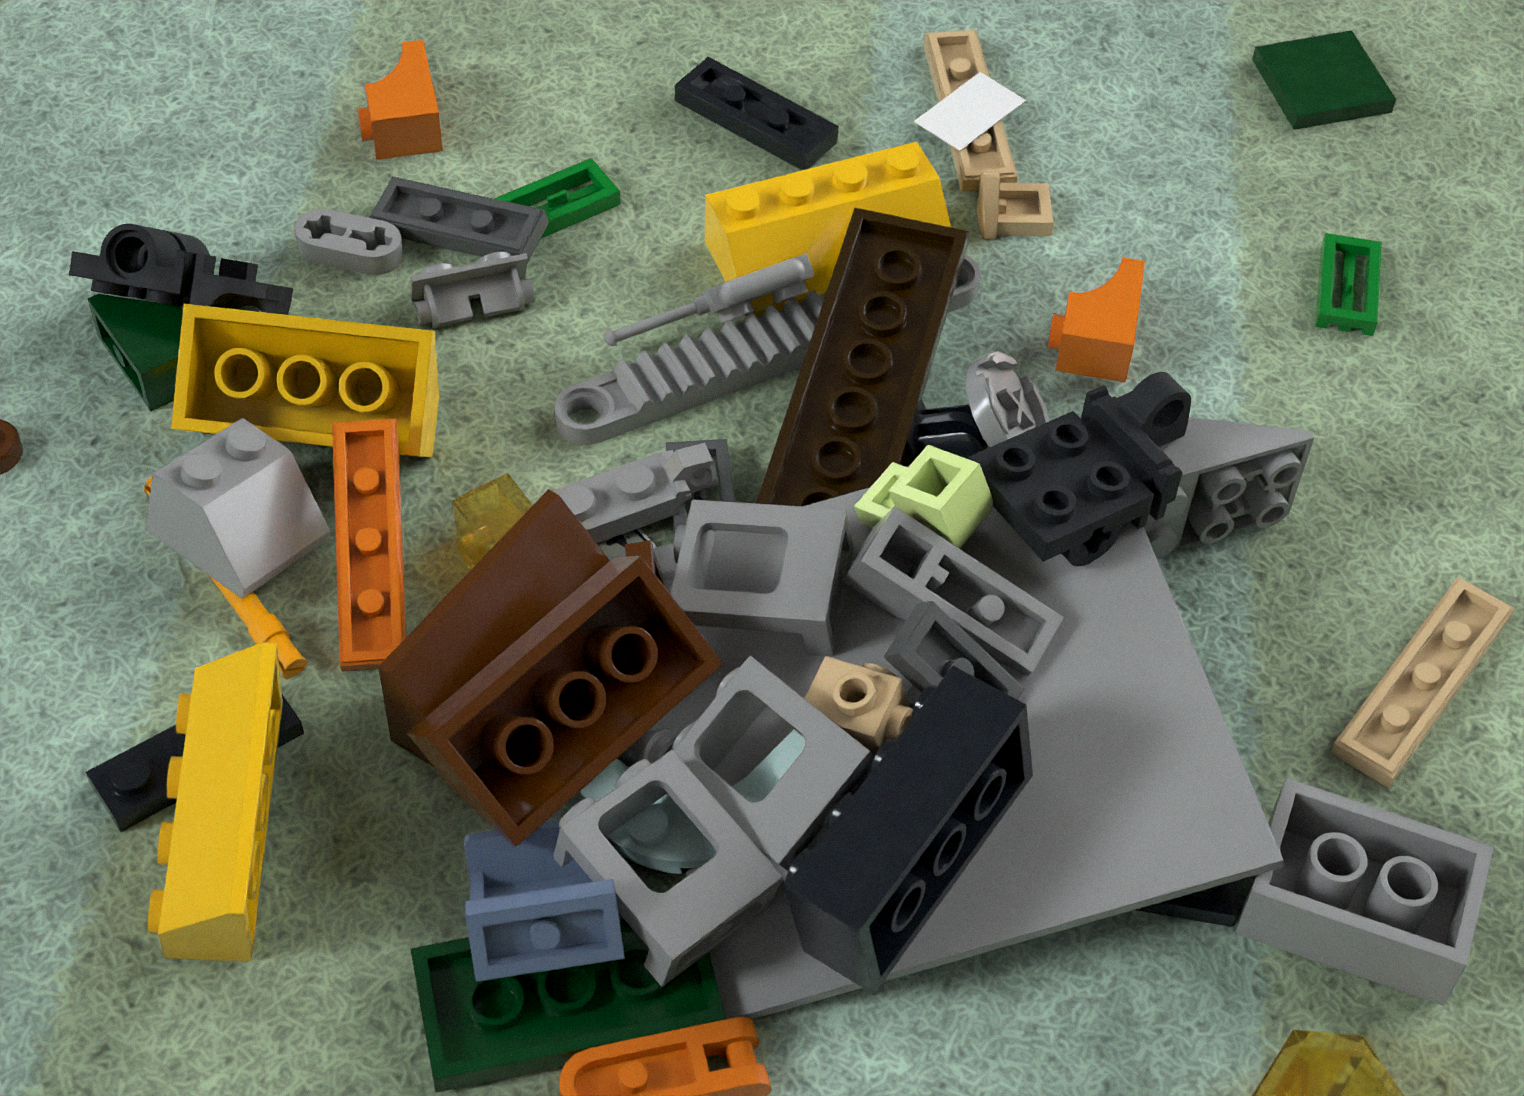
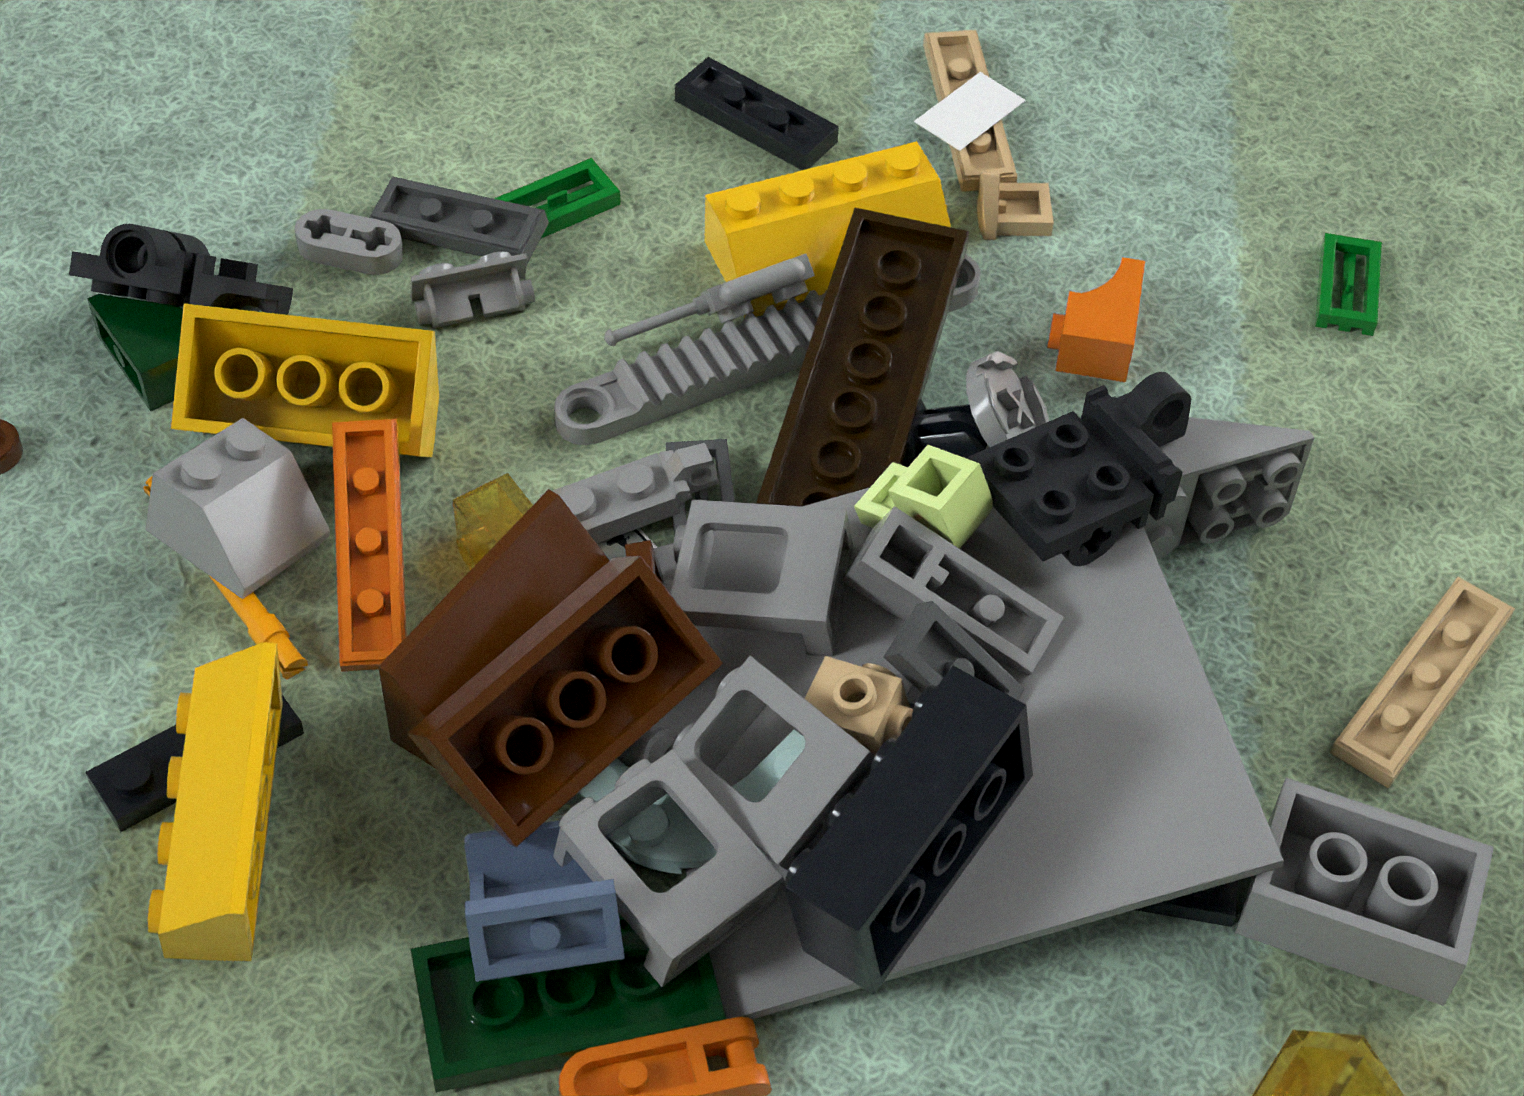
(403, 108): orange arch -> none
(1323, 79): dark green tile -> none

